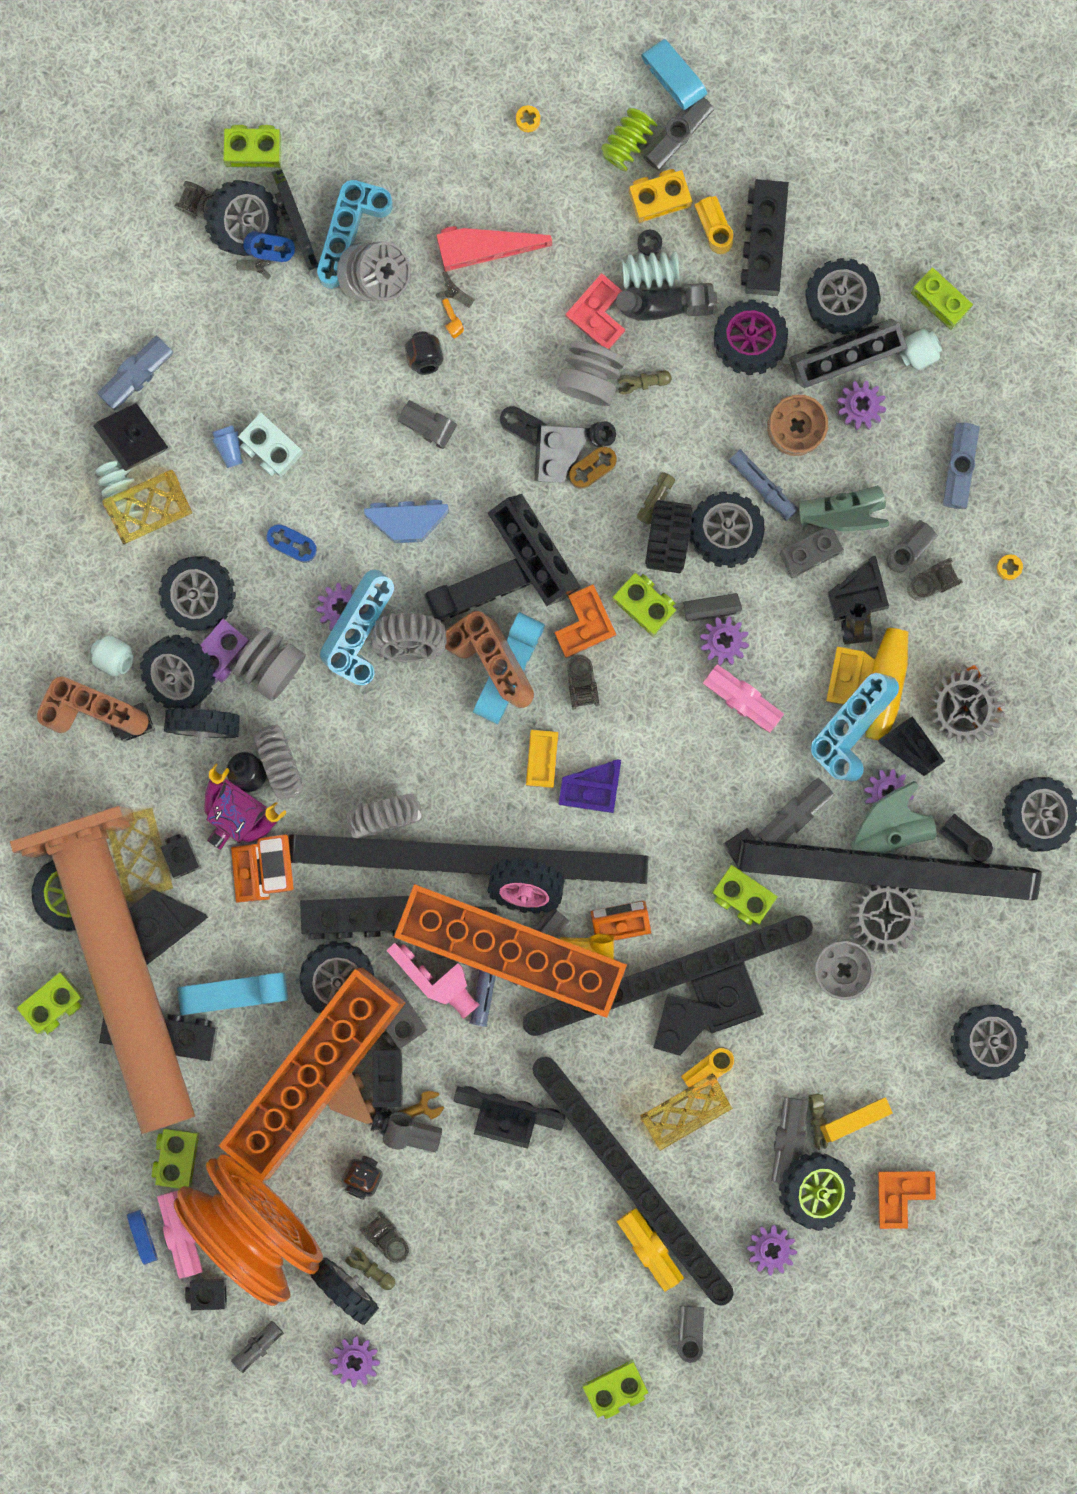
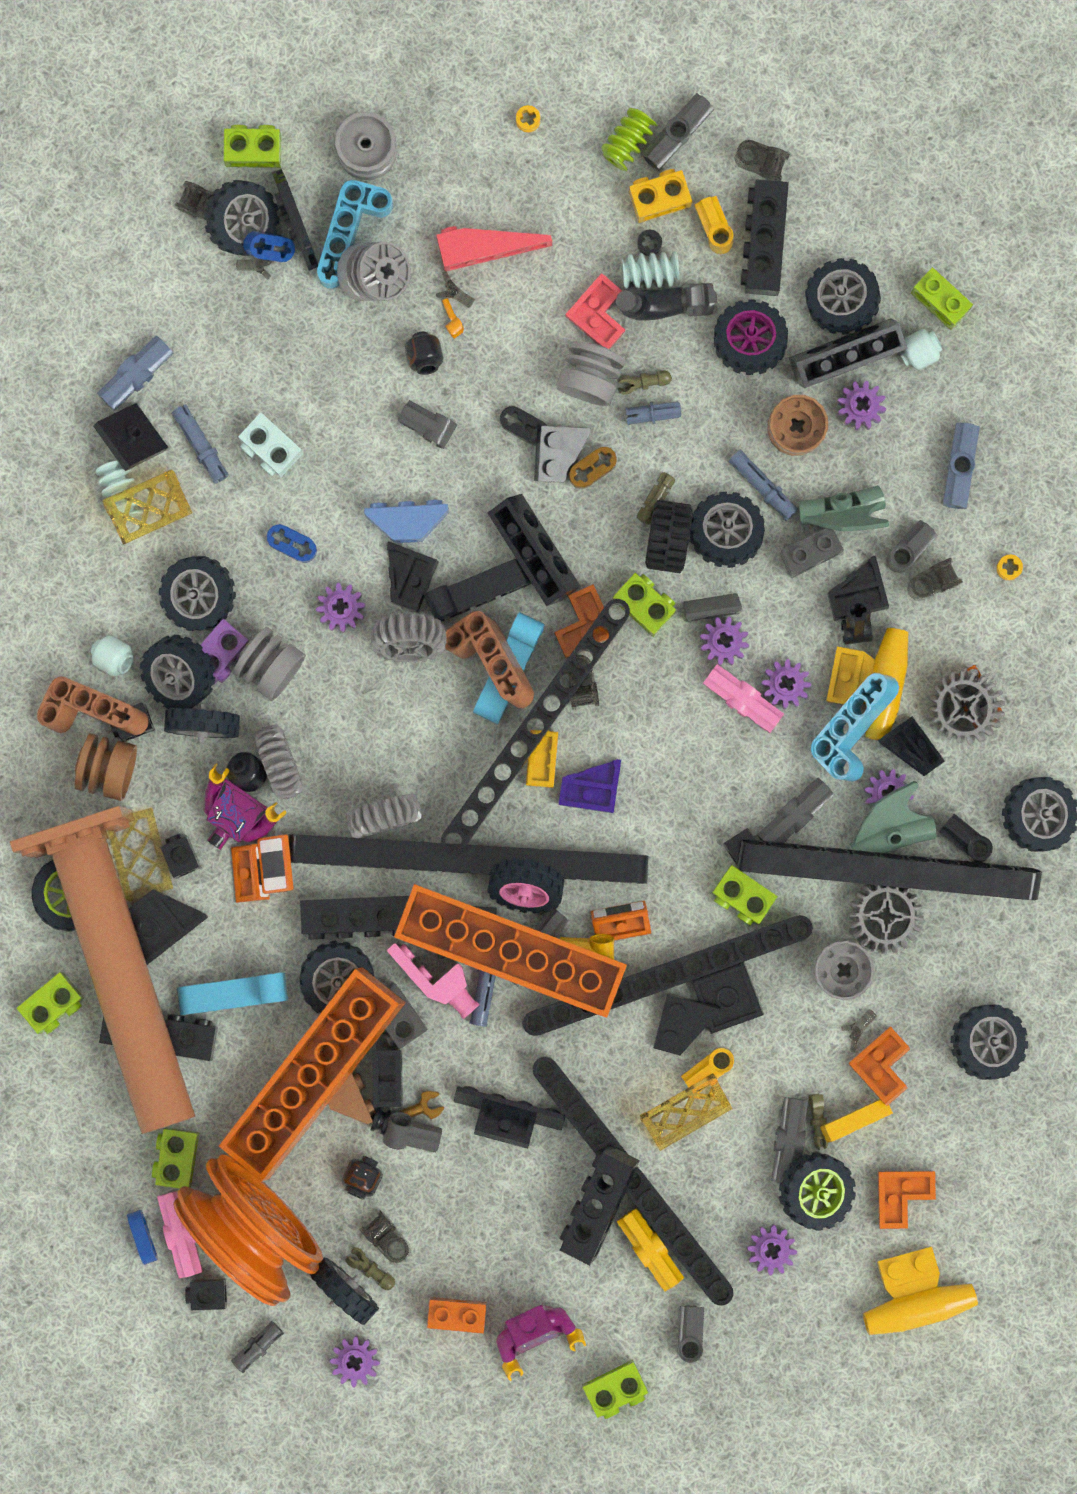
(105, 767): none -> medium nougat wheel
(197, 439): none -> sand blue pin
(228, 445): medium blue cone -> none
(363, 625): medium azure beam -> none
(366, 162): none -> light grey wheel
(409, 576): none -> black wing
(456, 1315): none -> orange brick
(532, 1330): none -> magenta torso
(538, 712): none -> black beam
(597, 441): black bush -> none
(621, 1169): none -> black brick
(653, 412): none -> sand blue axle
(674, 74): medium azure beam -> none
(763, 159): none -> clear smoke piece
(789, 674): none -> medium lavender gear
(858, 1027): none -> clear smoke bar
(875, 1062): none -> orange plate
(916, 1298): none -> yellow plate

